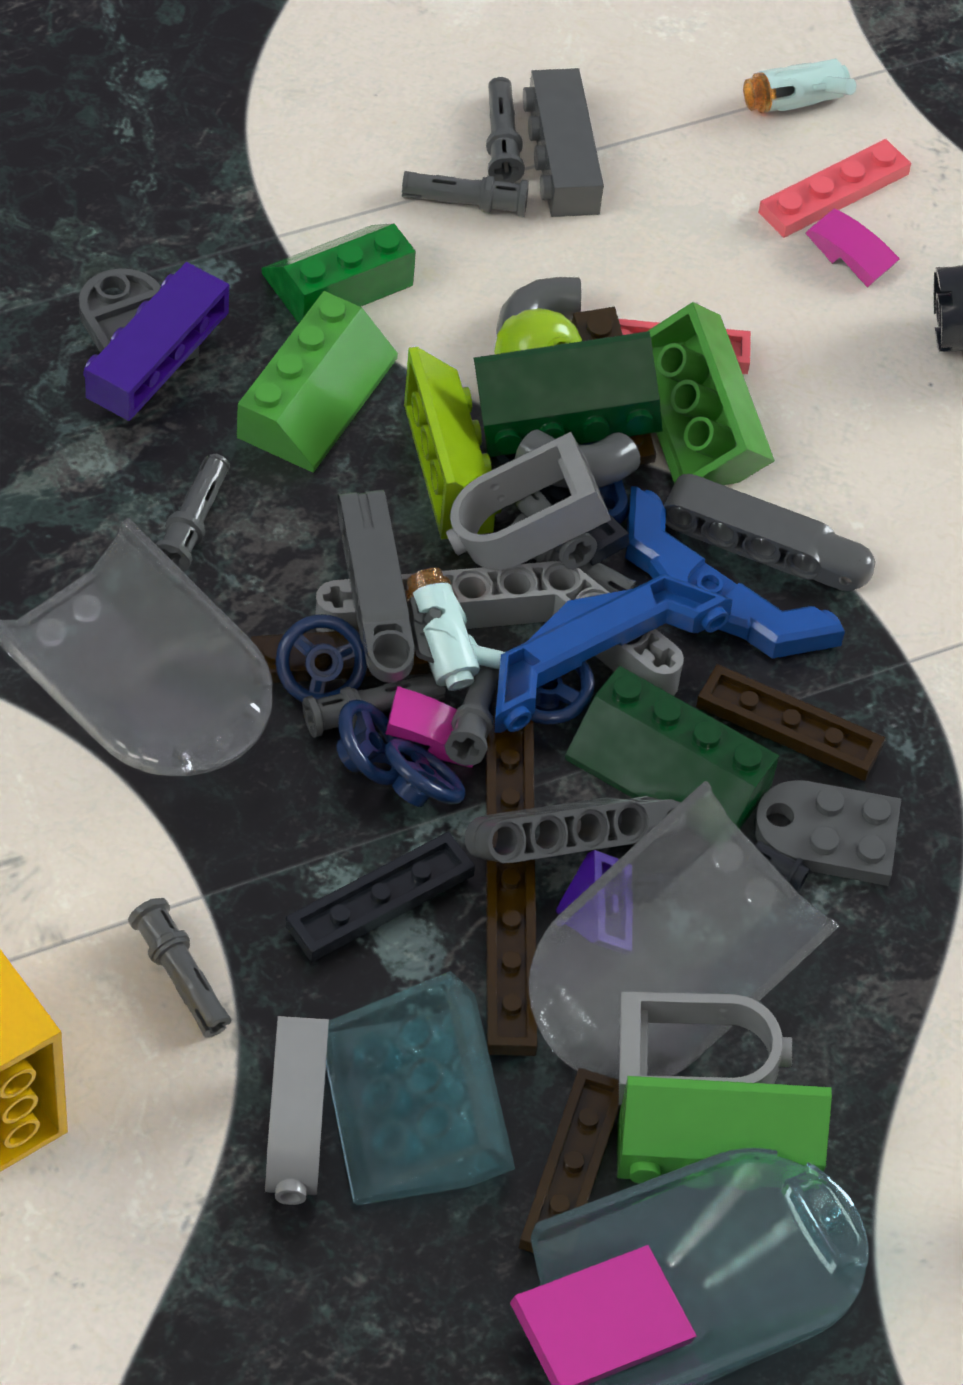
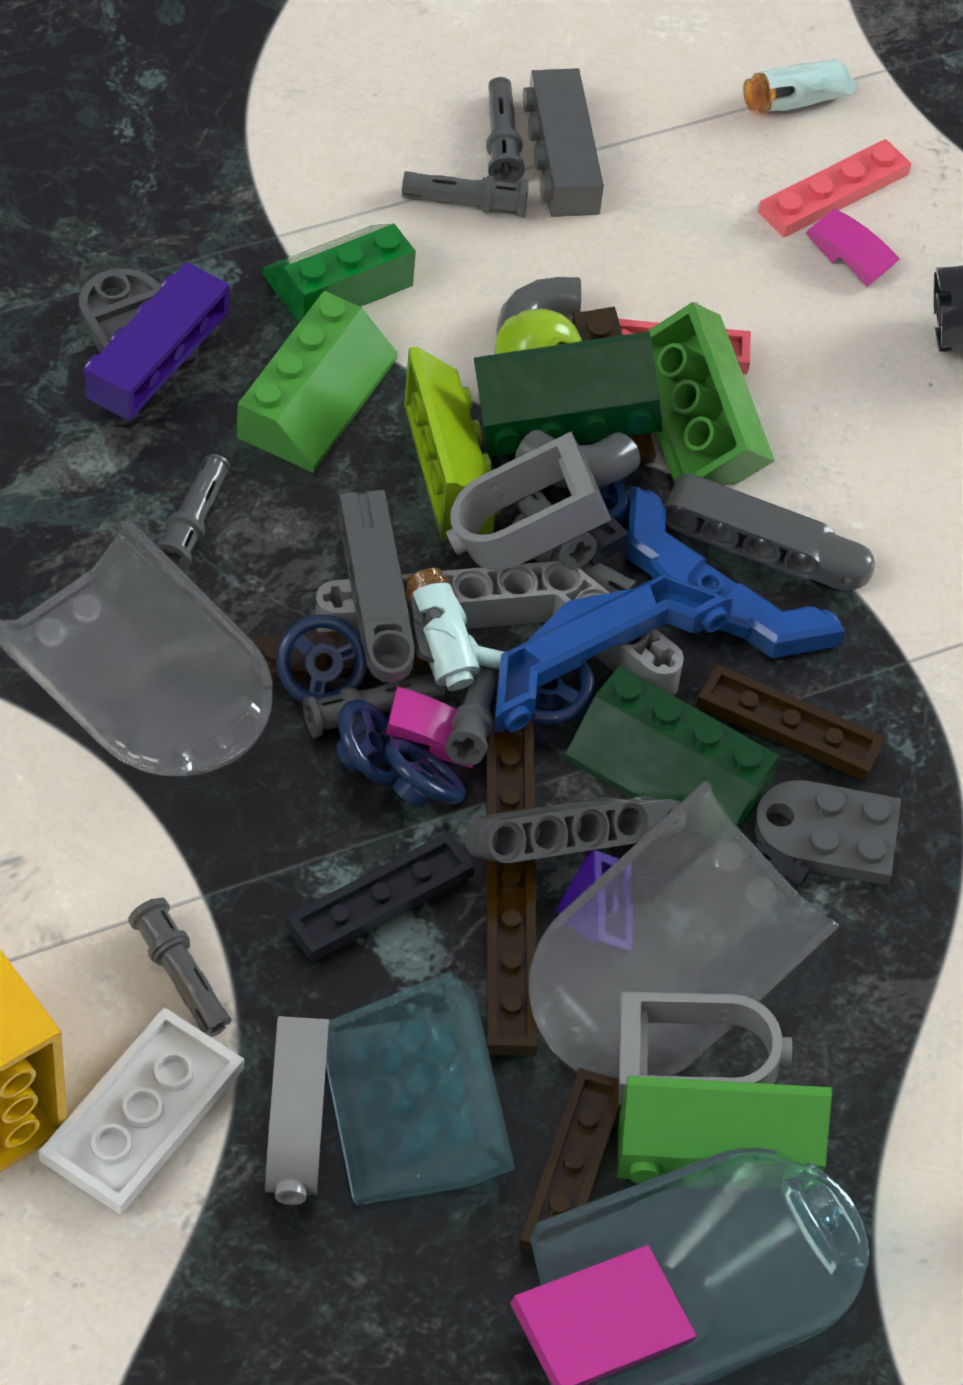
(141, 1110): none -> white plate

